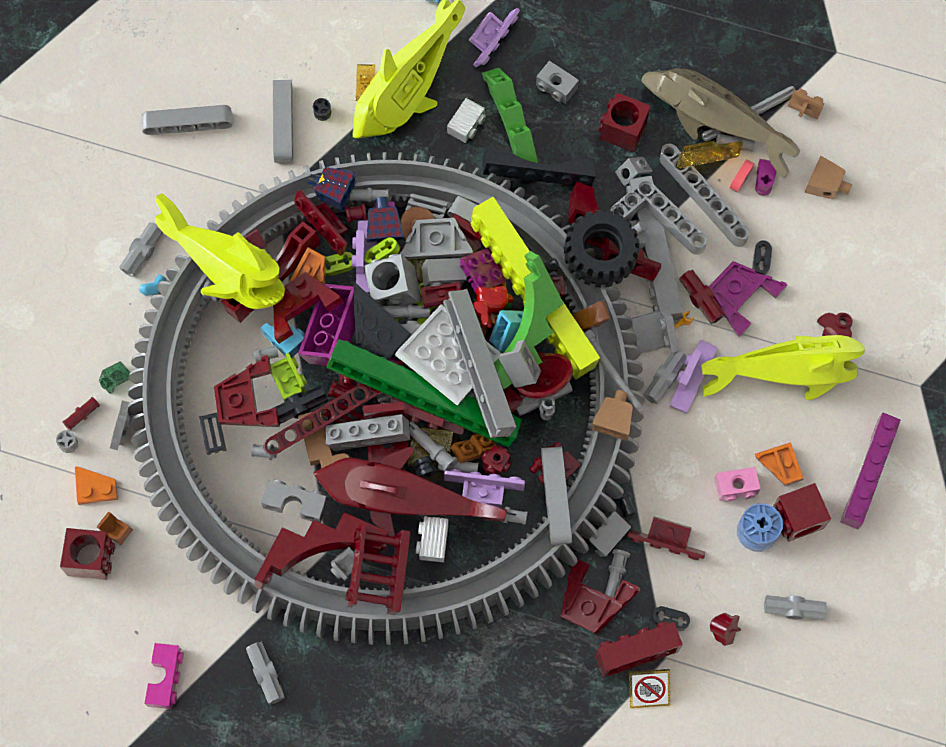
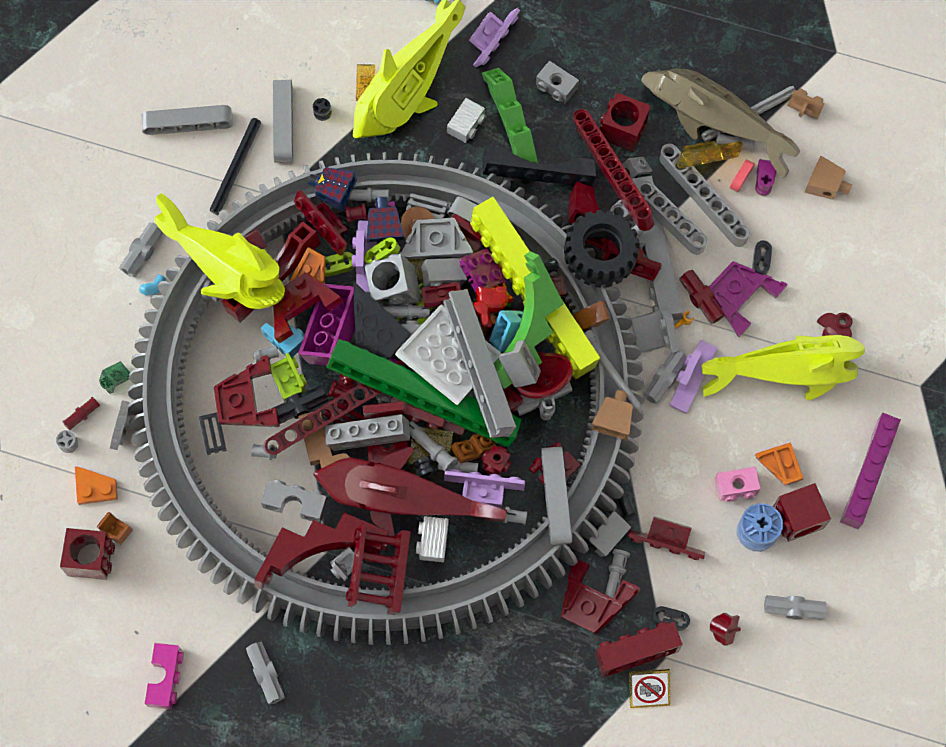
(235, 166): none -> black axle
(613, 170): none -> dark red beam

